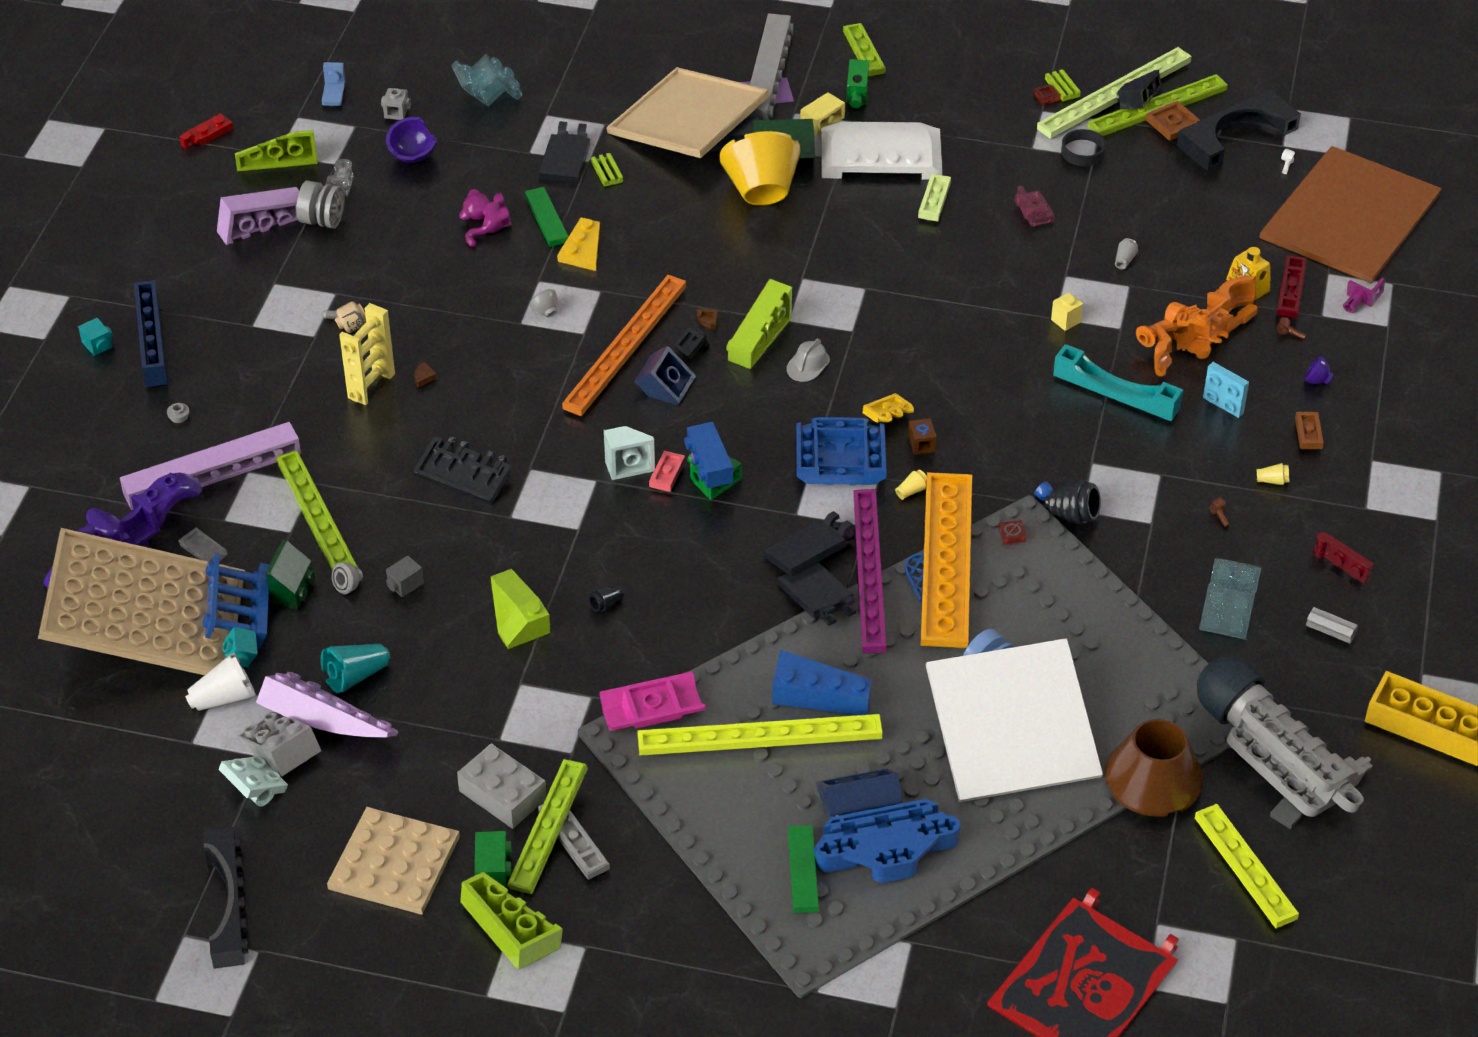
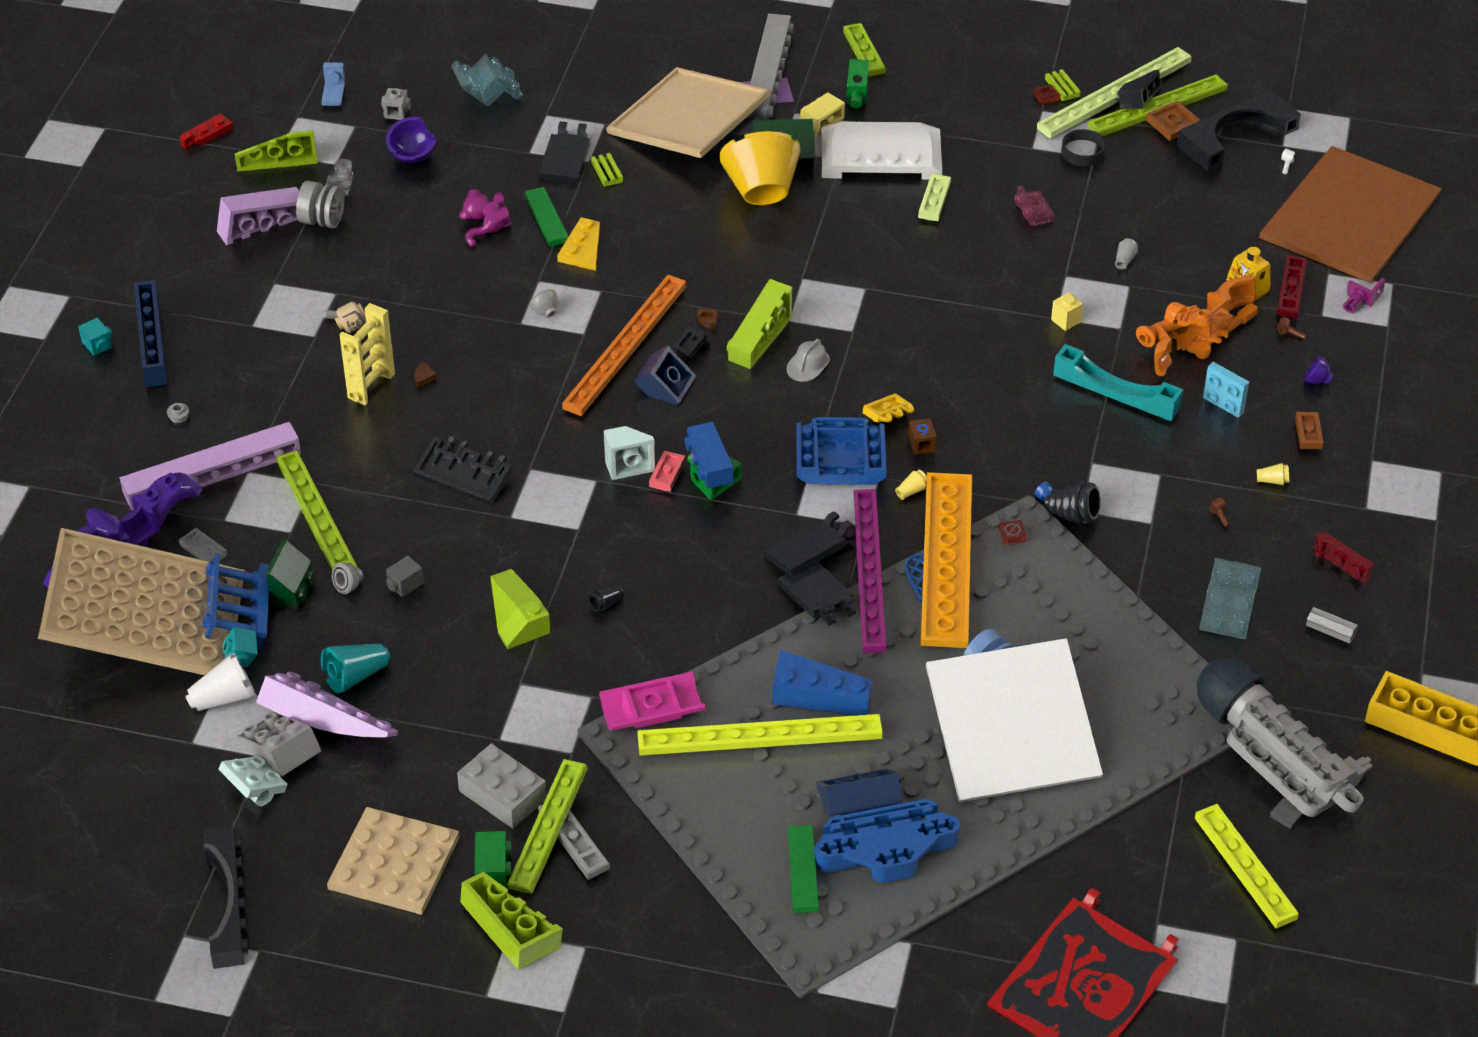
(1155, 770): reddish brown cone -> none

